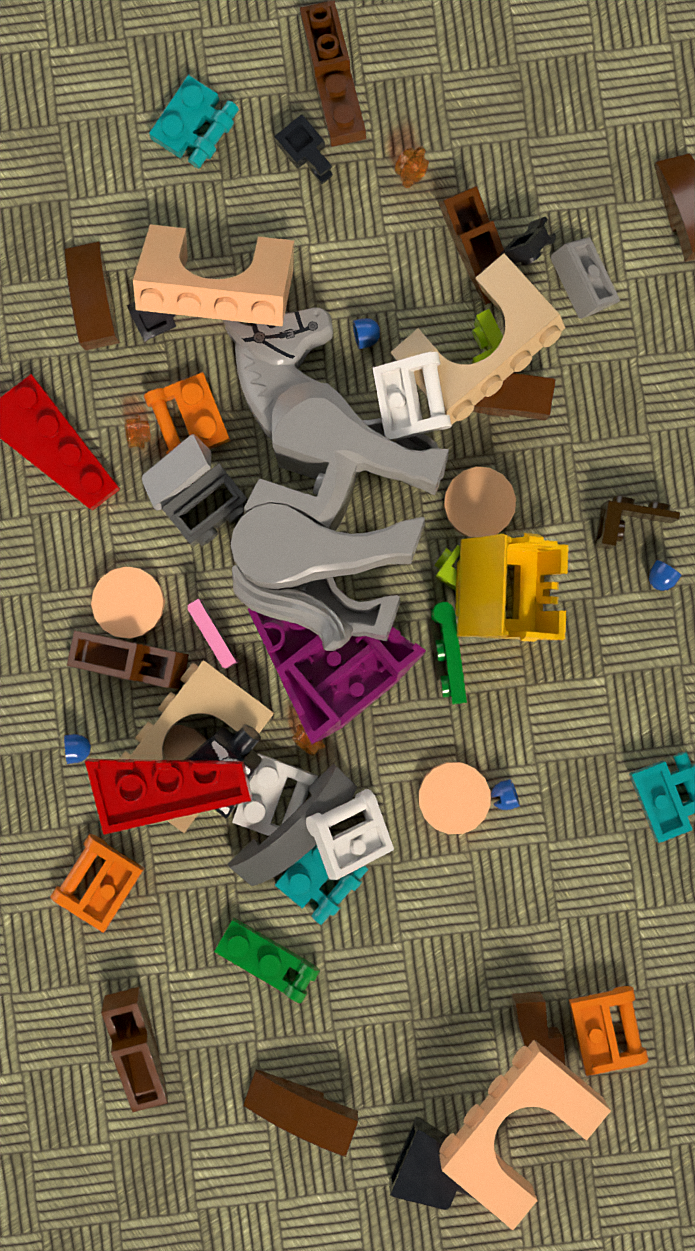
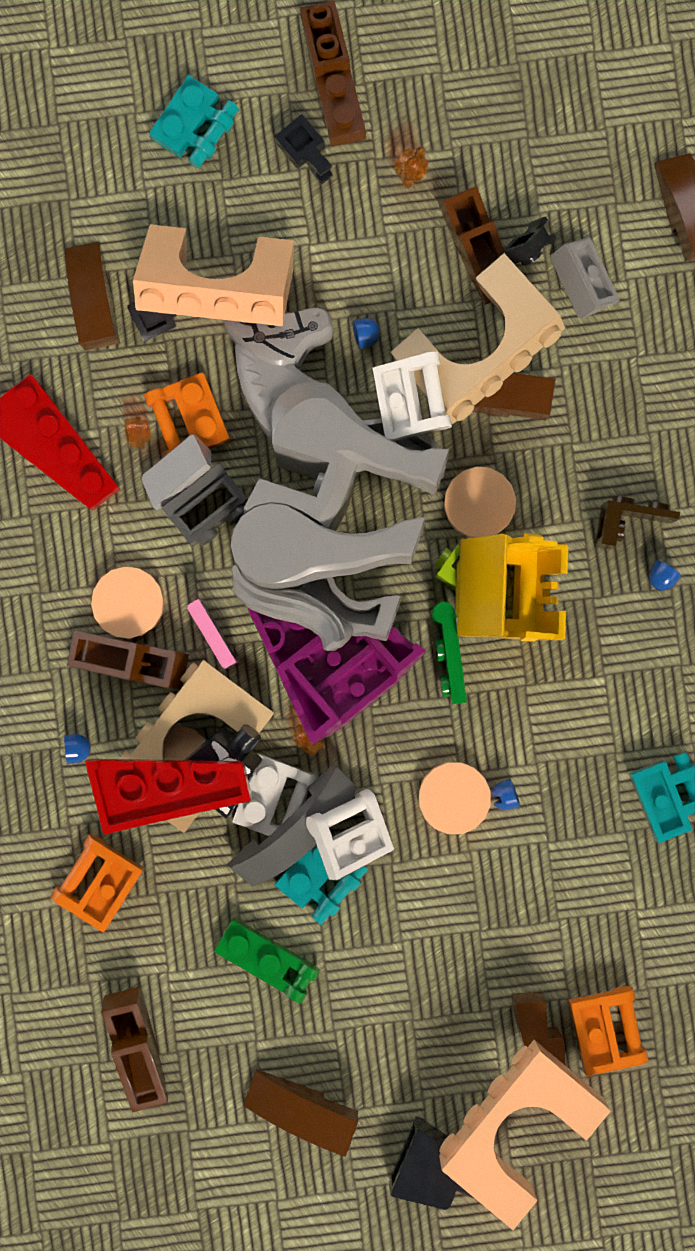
(486, 334): lime bracket -> none

